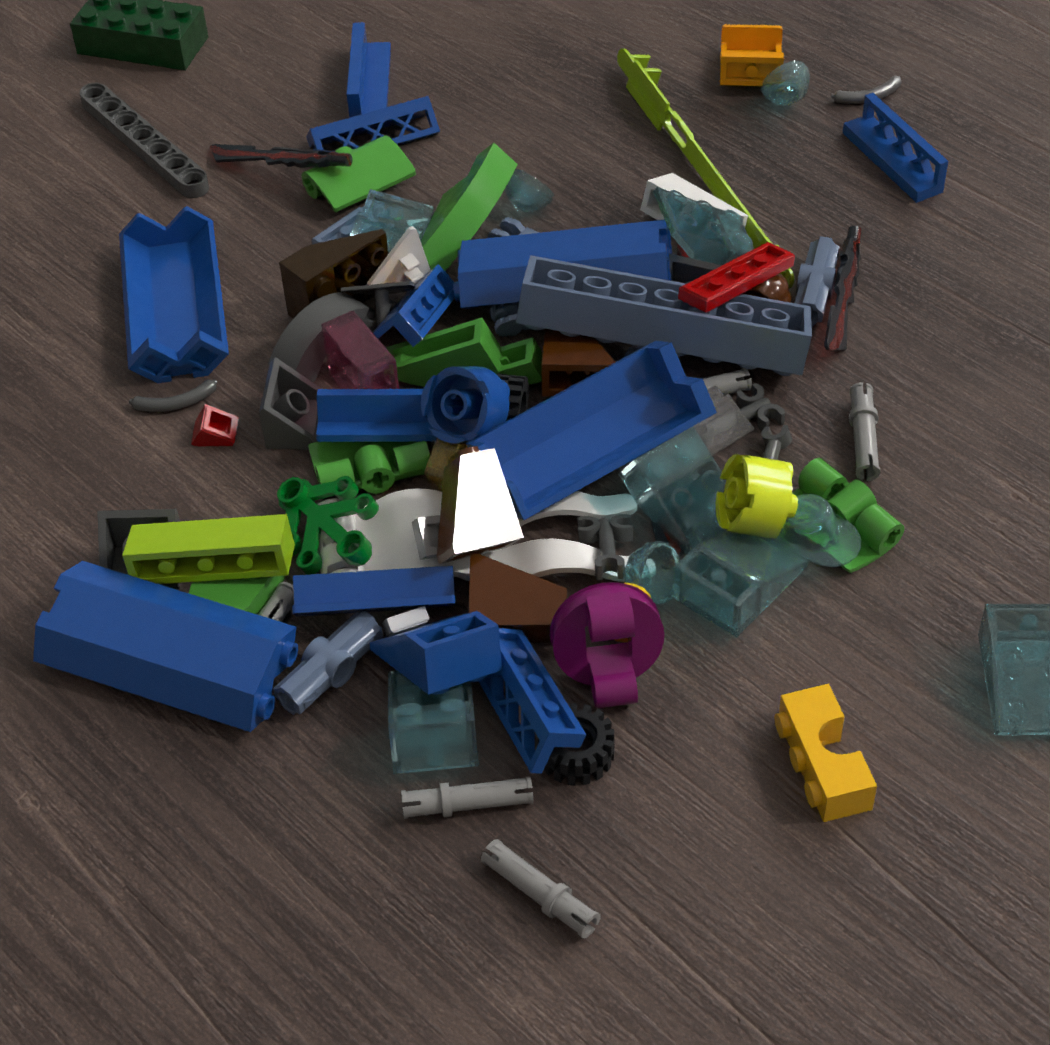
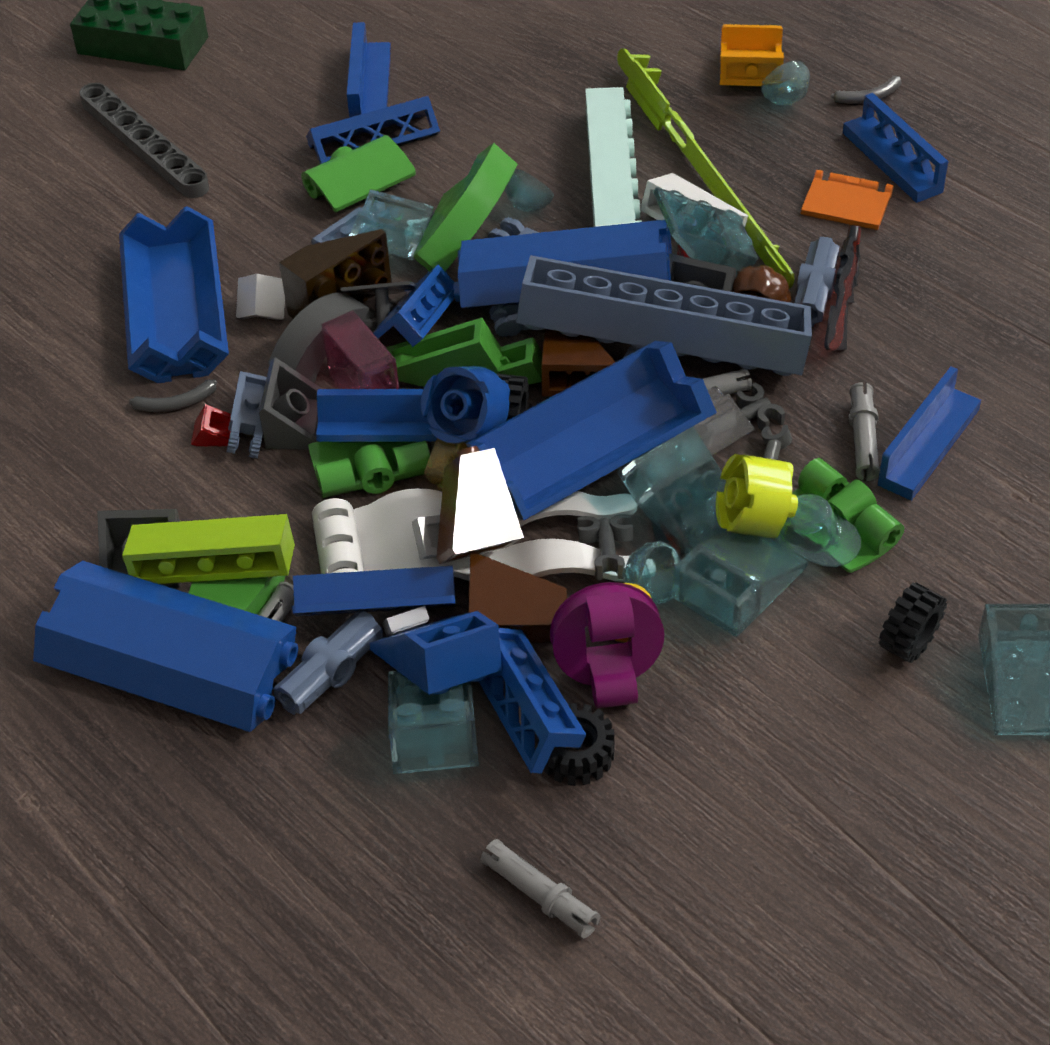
(245, 412): none -> sand blue hinge
(260, 297): none -> white panel
(280, 155): black sword -> none
(298, 497): green plant -> none
(404, 262): white piece -> none
(466, 797): light grey pin -> none
(611, 157): none -> light aqua brick
(736, 277): red tile -> none
(833, 782): yellow arch -> none
(847, 200): none -> orange piece
(912, 622): none -> black tyre
(927, 437): none -> blue panel

